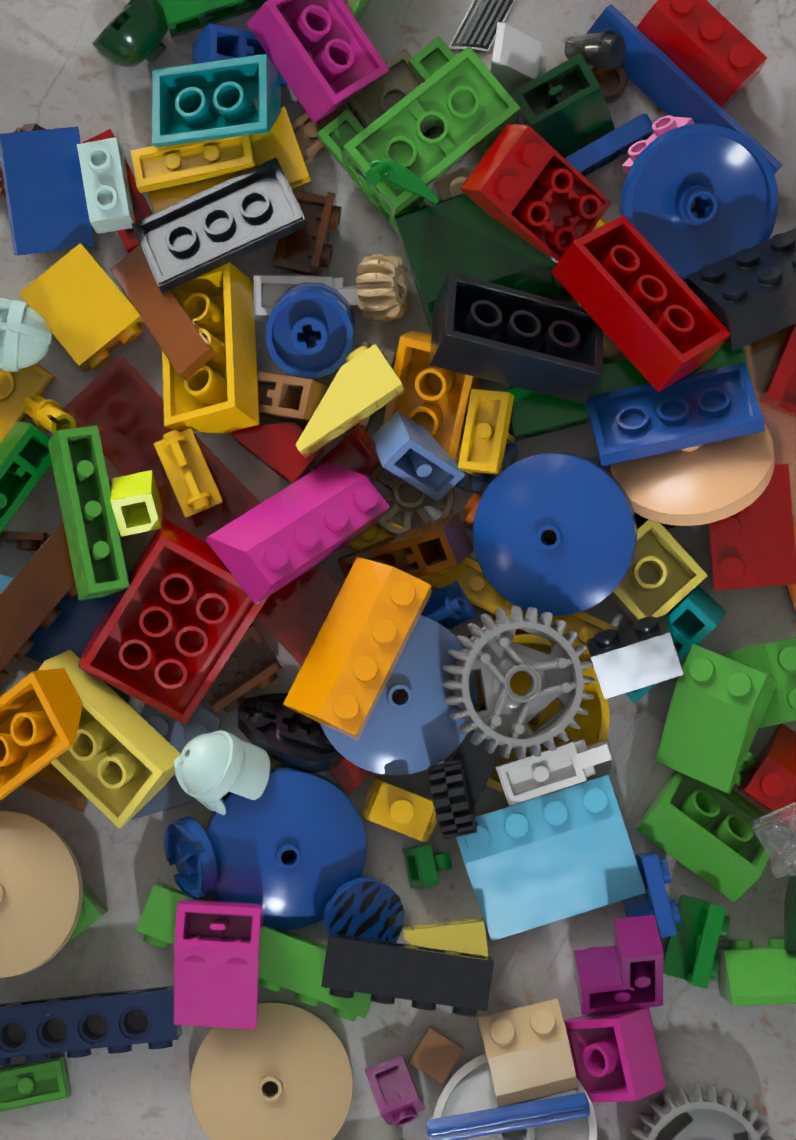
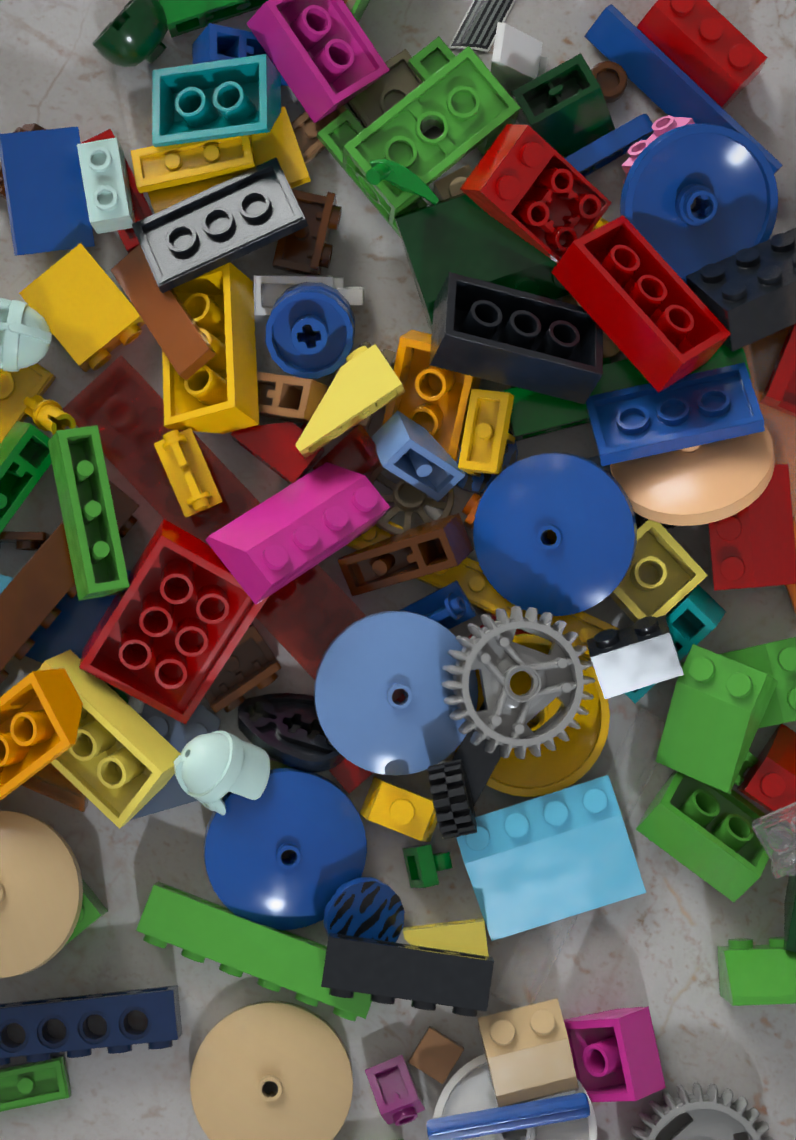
(136, 503): neon yellow brick -> none
(193, 855): blue tile -> none
(217, 963): dark pink slope -> none
(358, 646): light orange slope -> none
(382, 287): tan gear -> none
(551, 771): white hinge -> none
(598, 49): clear smoke cone -> none
(622, 974): magenta brick -> none
(655, 900): blue bracket -> none
(692, 951): green bracket -> none

